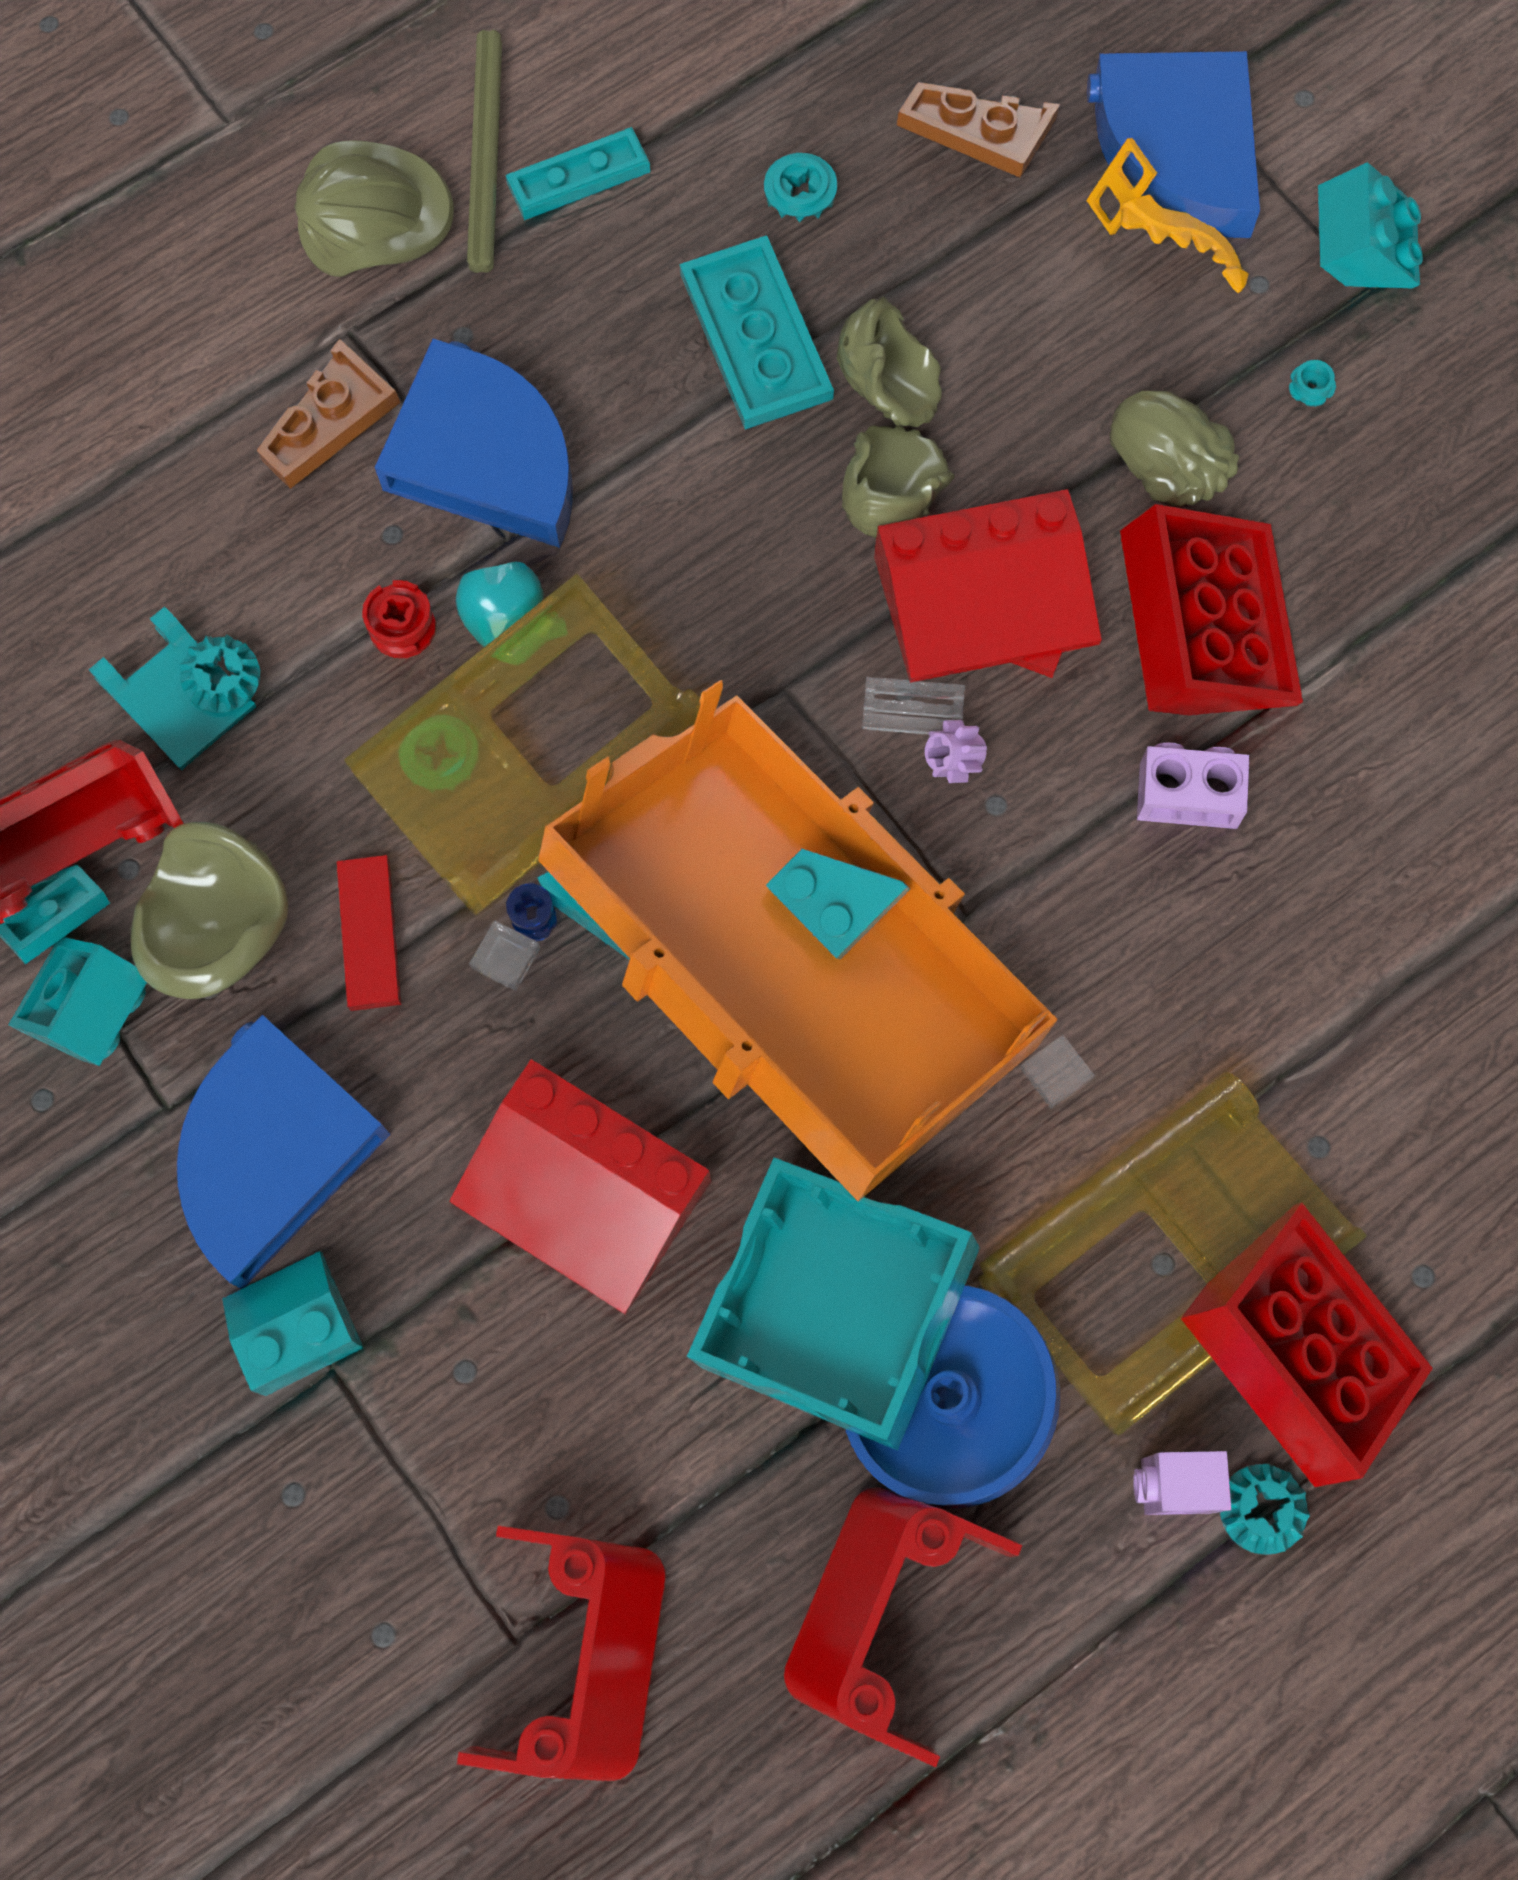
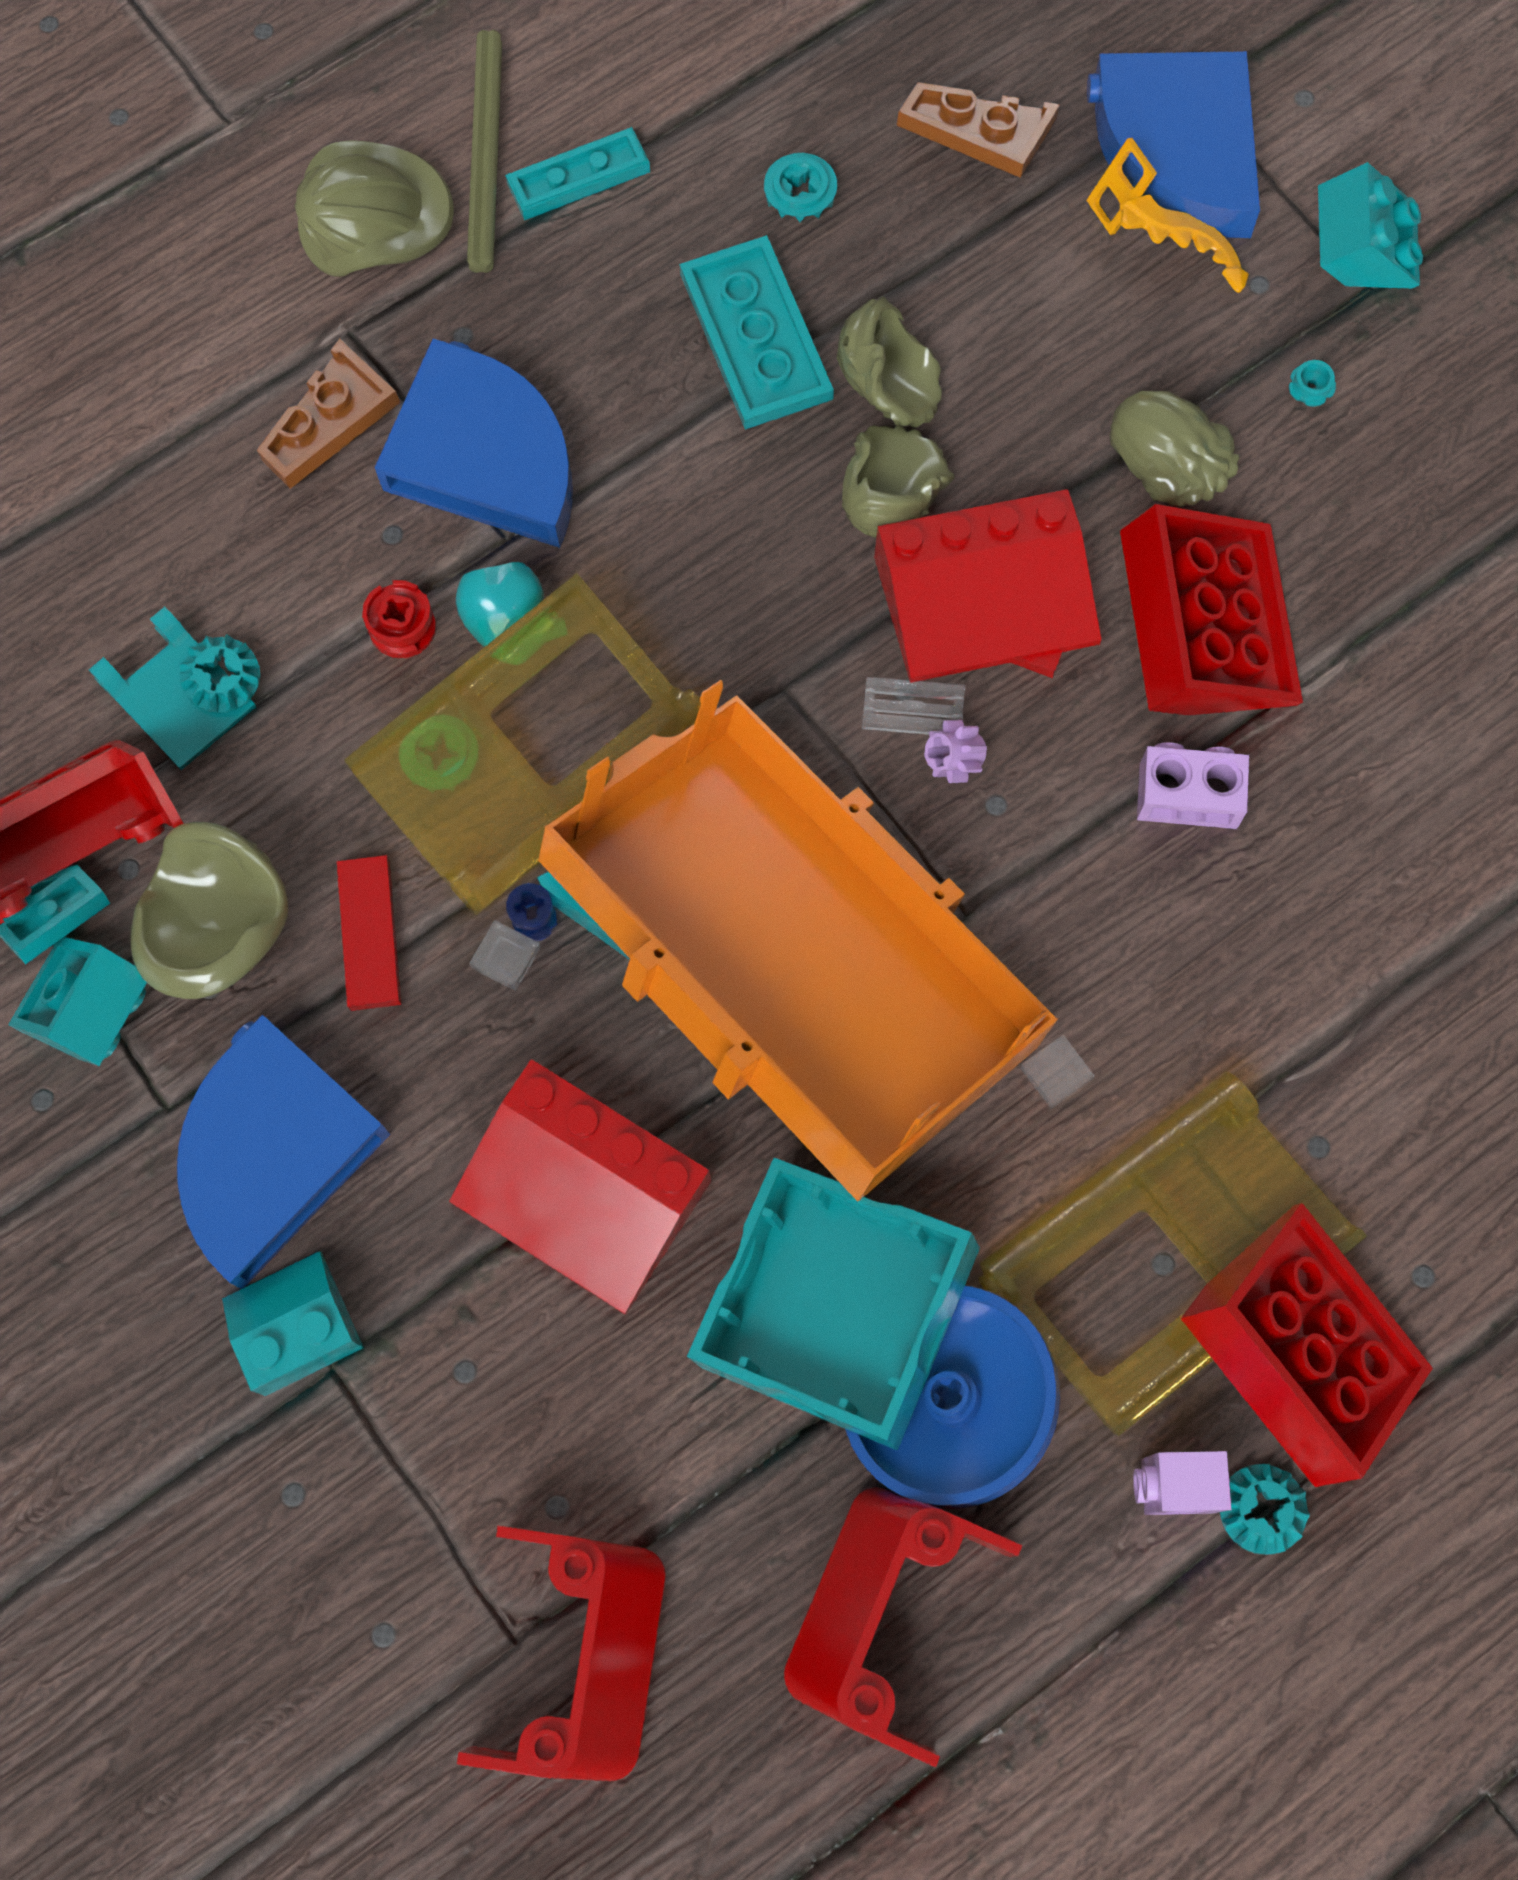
(835, 898): teal wing -> none

